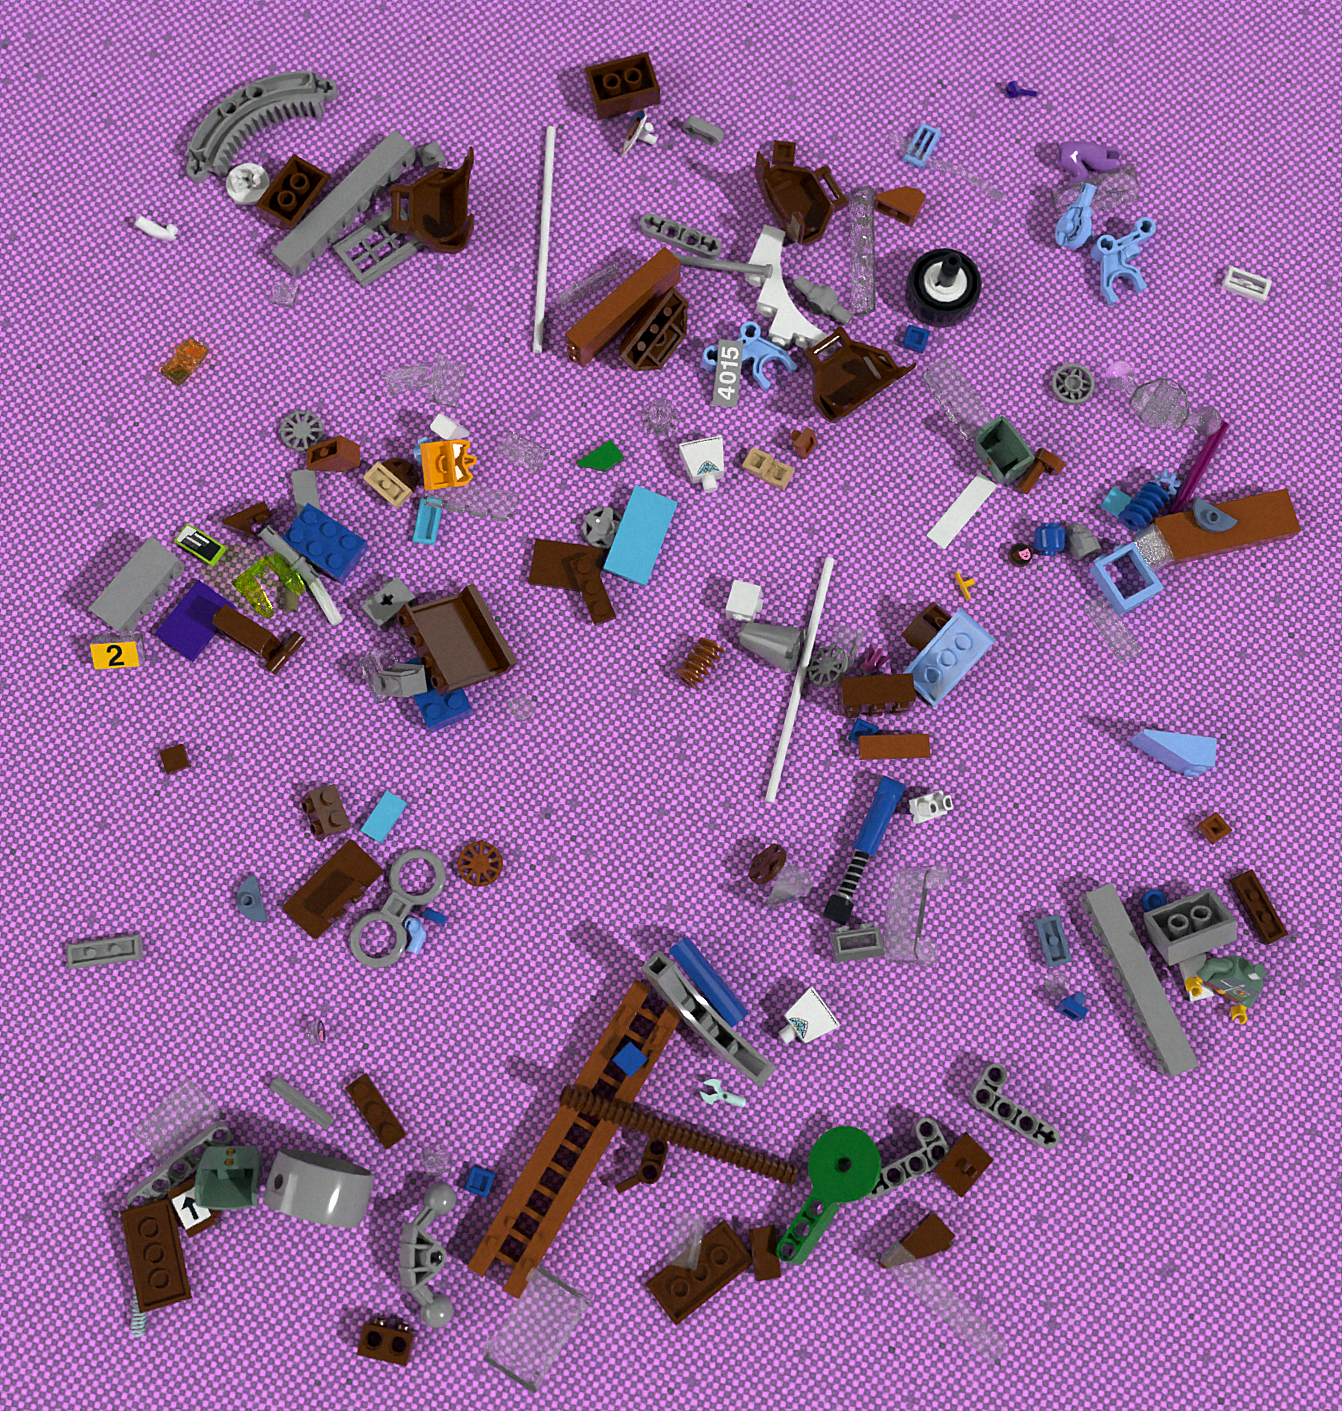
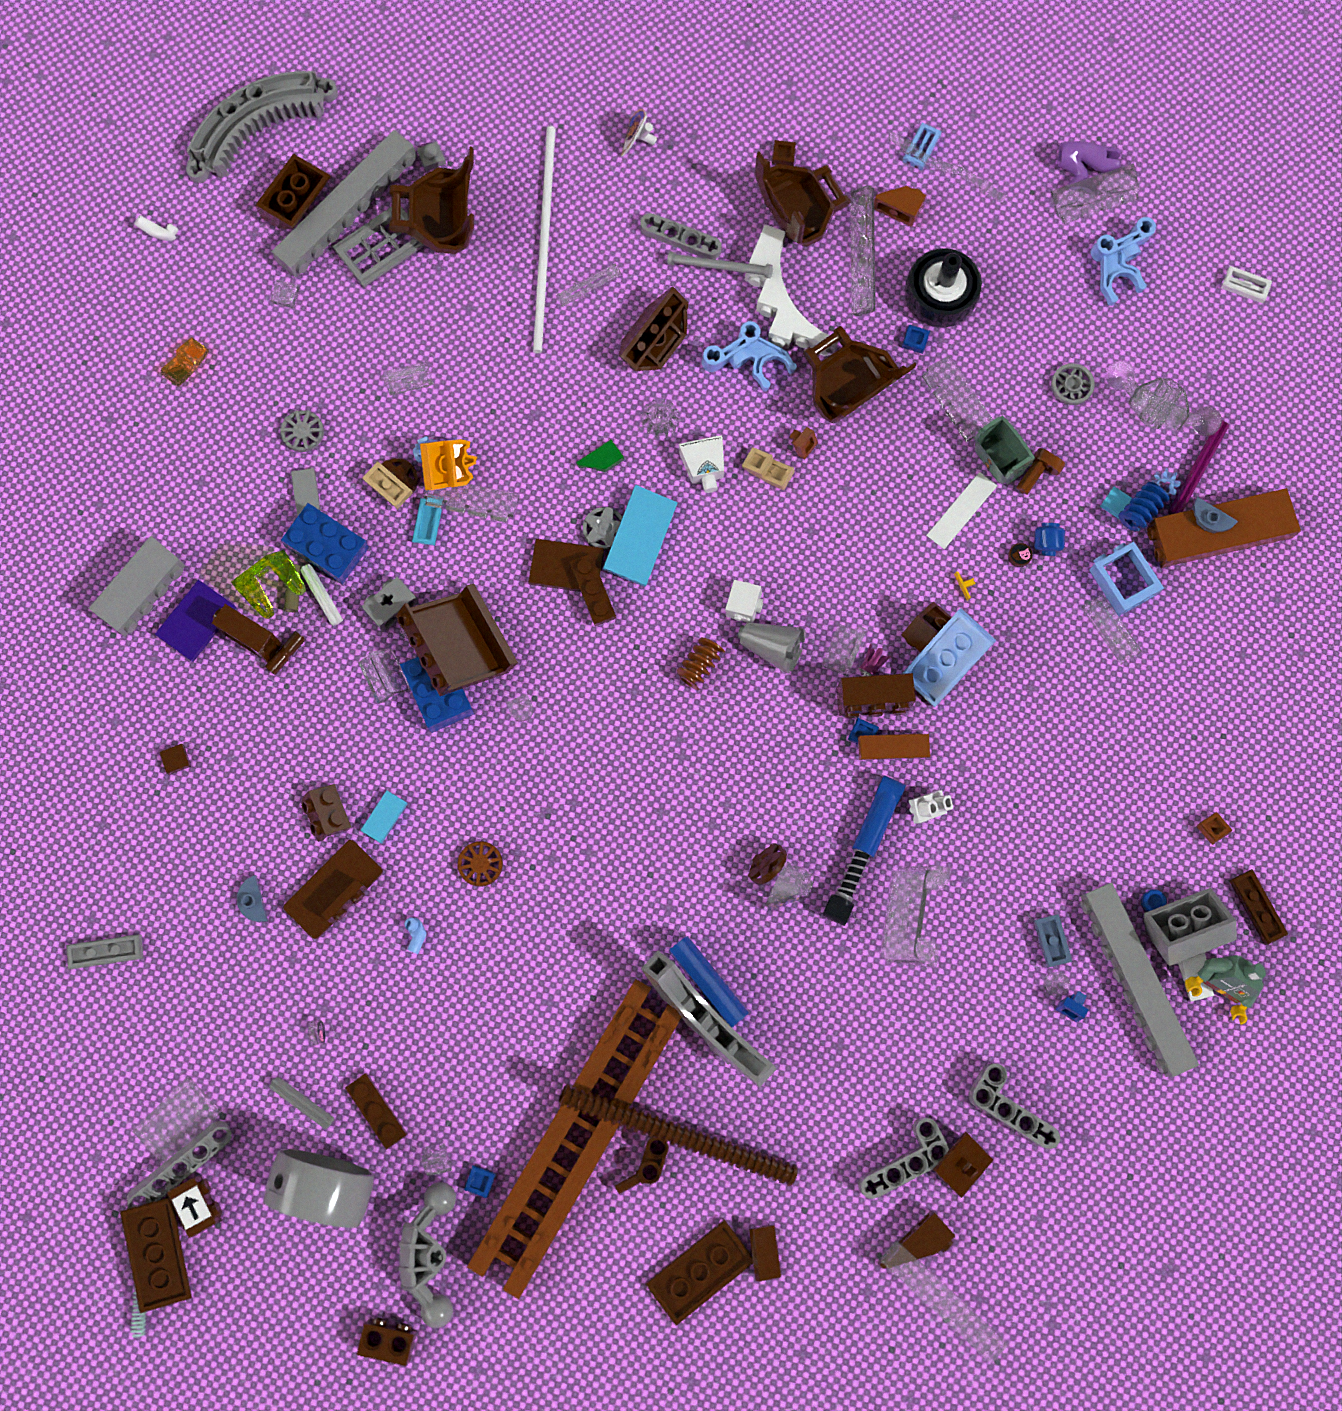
(117, 651): brick -> none
(200, 544): slope -> none
(229, 1178): sand green piece -> none
(237, 184): white plate -> none
(242, 522): reddish brown slope -> none
(289, 555): light grey pin -> none
(334, 455): dark orange slope -> none
(397, 908): light grey bar -> none
(401, 680): light grey window -> none
(435, 917): blue tile -> none
(446, 381): clear panel -> none
(448, 428): white slope -> none
(522, 452): clear slope -> none
(537, 1327): clear windscreen -> none
(622, 85): reddish brown brick -> none
(622, 307): dark orange brick -> none
(630, 1059): blue tile -> none
(686, 1240): clear panel -> none
(703, 131): light grey beam -> none
(722, 1095): light aqua bar -> none
(728, 373): light grey sticker -> none
(799, 680): white piece -> none
(808, 1019): white torso -> none
(822, 300): light grey pin -> none
(828, 666): light grey wheel -> none
(831, 1186): green beam -> none
(857, 944): light grey window -> none
(1014, 91): dark purple hand -> none
(1077, 221): light blue pin -> none
(1081, 541): light grey rock -> none
(1153, 548): clear beam -> none
(1178, 751): light blue slope -> none

